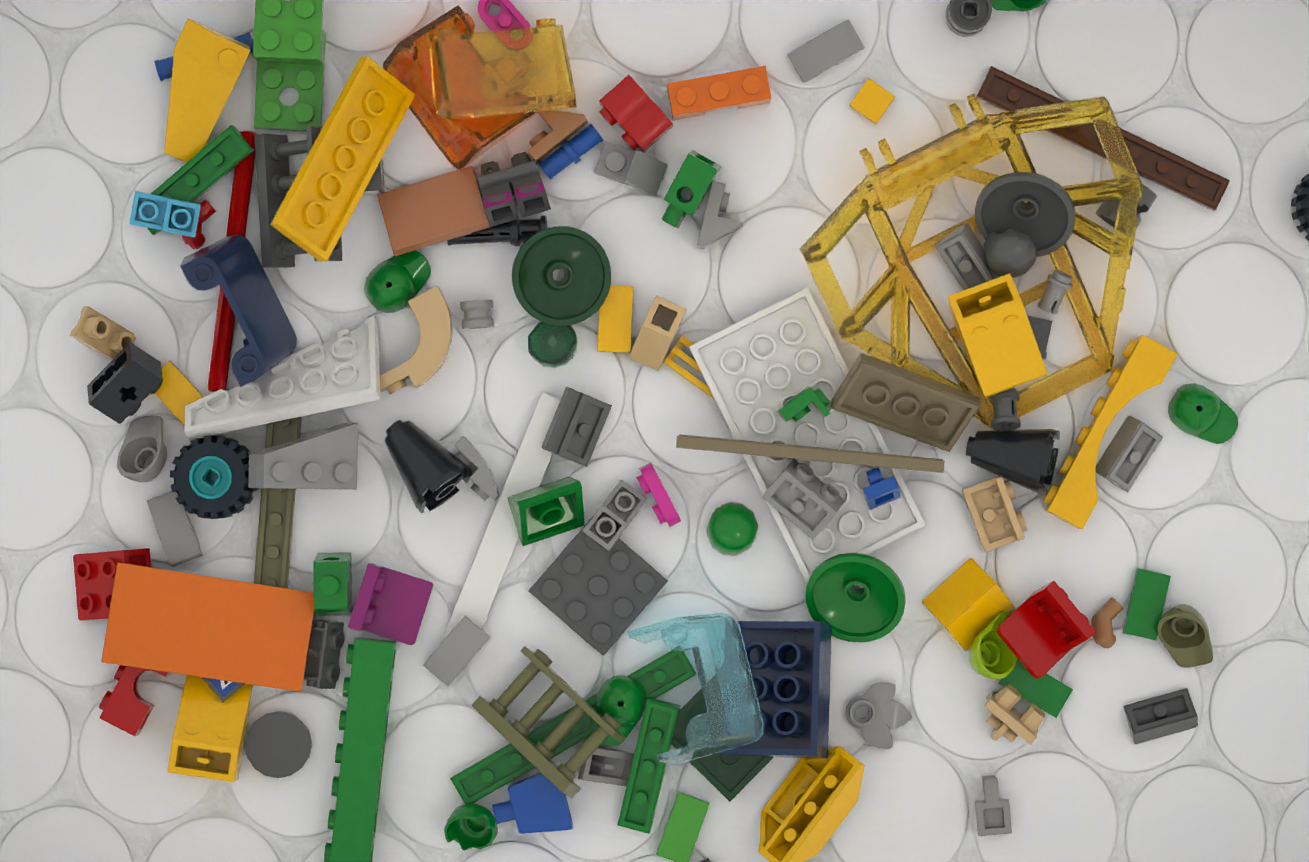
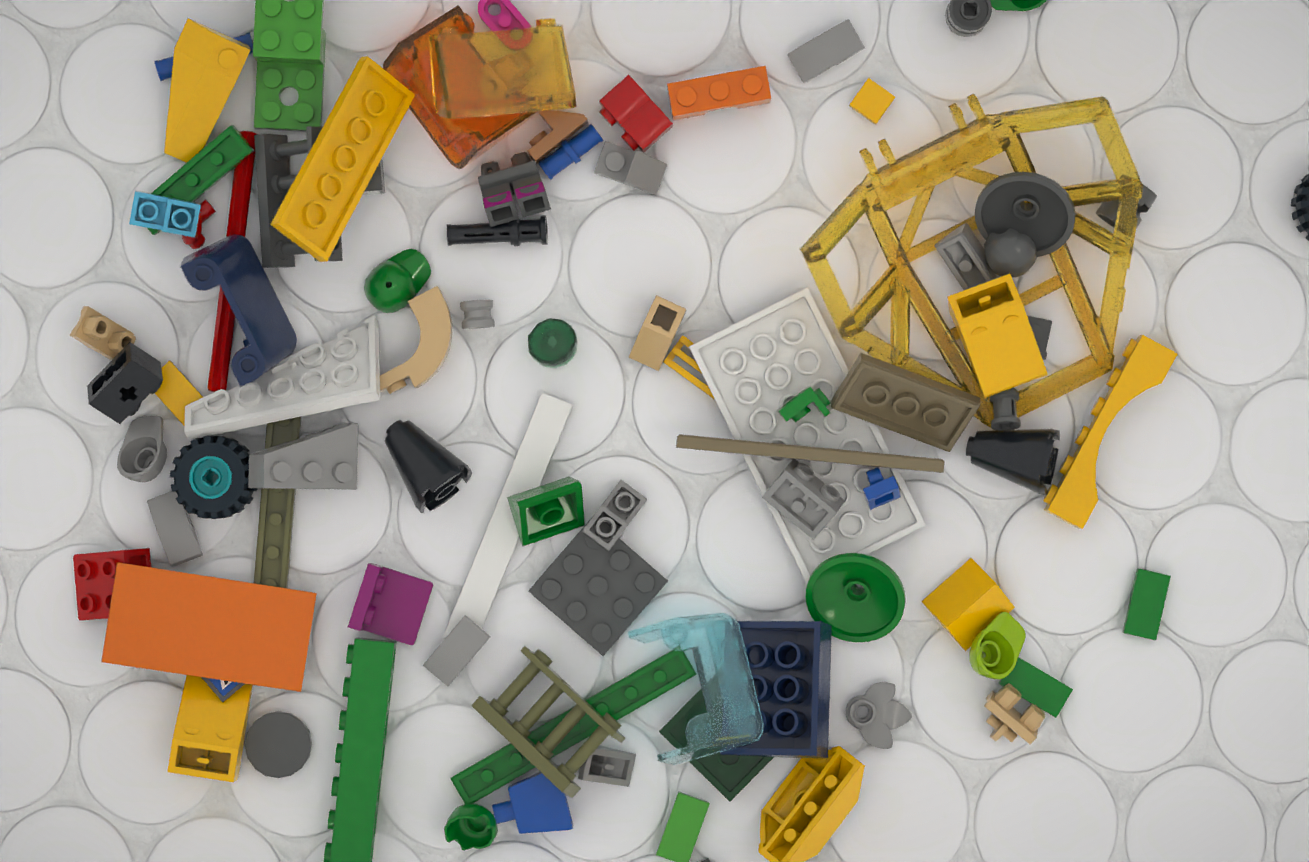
(124, 705): red arch -> none
(325, 669): dark grey hinge -> none
(333, 584): green torso -> none
(433, 211): nougat tile -> none
(483, 479): light grey slope -> none
(576, 426): dark grey plate -> none
(584, 280): dark green dish -> none
(611, 692): green cap -> none
(616, 320): yellow tile -> none
(646, 771): green tile -> none
(664, 508): dark pink plate -> none
(697, 174): green torso -> none
(713, 226): light grey slope -> none
(732, 529): green hair -> none
(992, 813): light grey plate -> none
(994, 513): tan bracket -> none
(1044, 629): red bracket -> none
(1055, 291): light grey pin -> none
(1103, 623): medium nougat arm -> none
(1128, 453): light grey slope -> none
(1149, 159): reddish brown tile -> none
(1161, 716): dark grey slope -> none
(1185, 636): olive cap -> none
(1213, 423): green cap -> none

